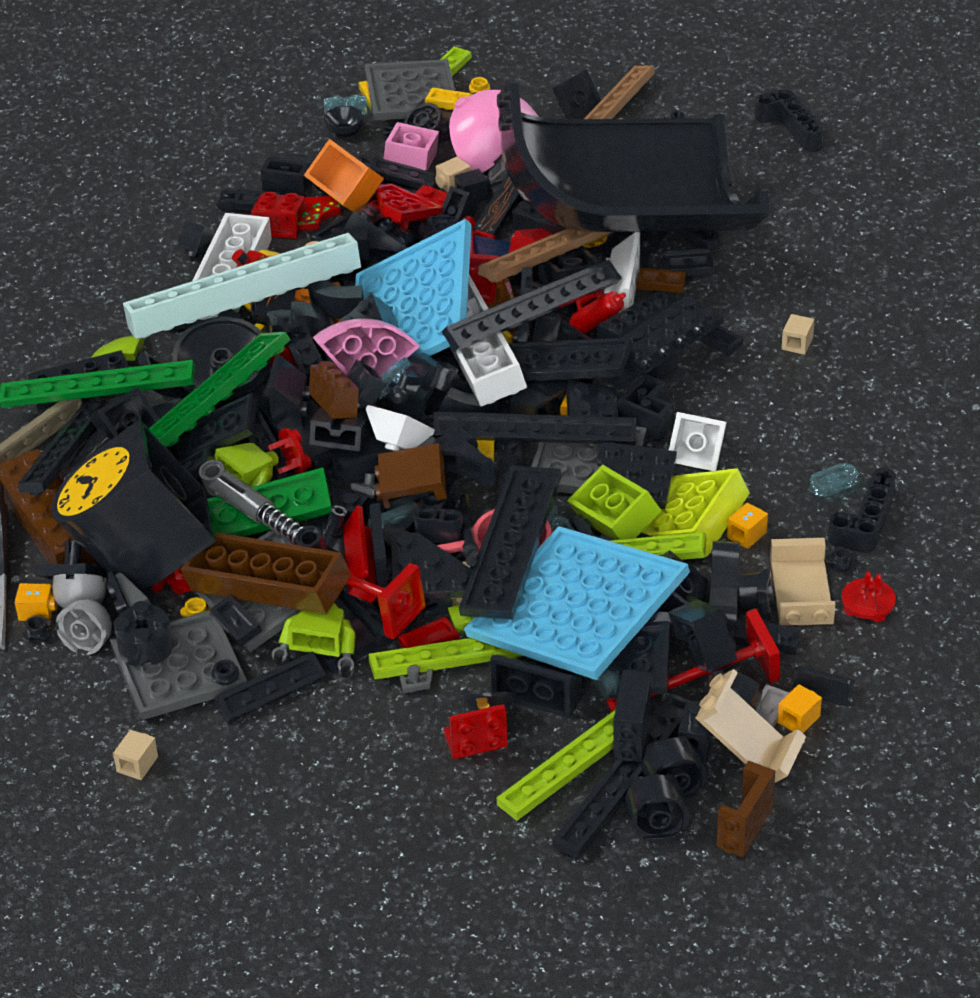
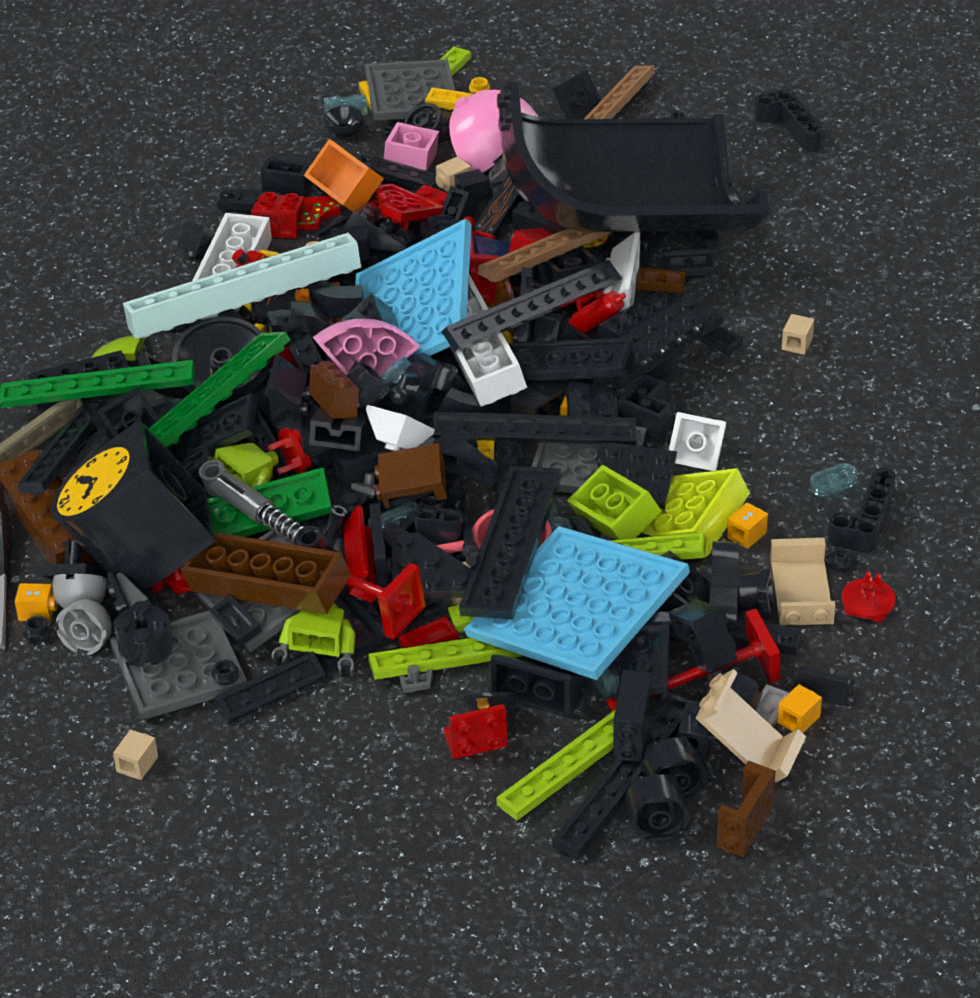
(194, 606): yellow plate -> none

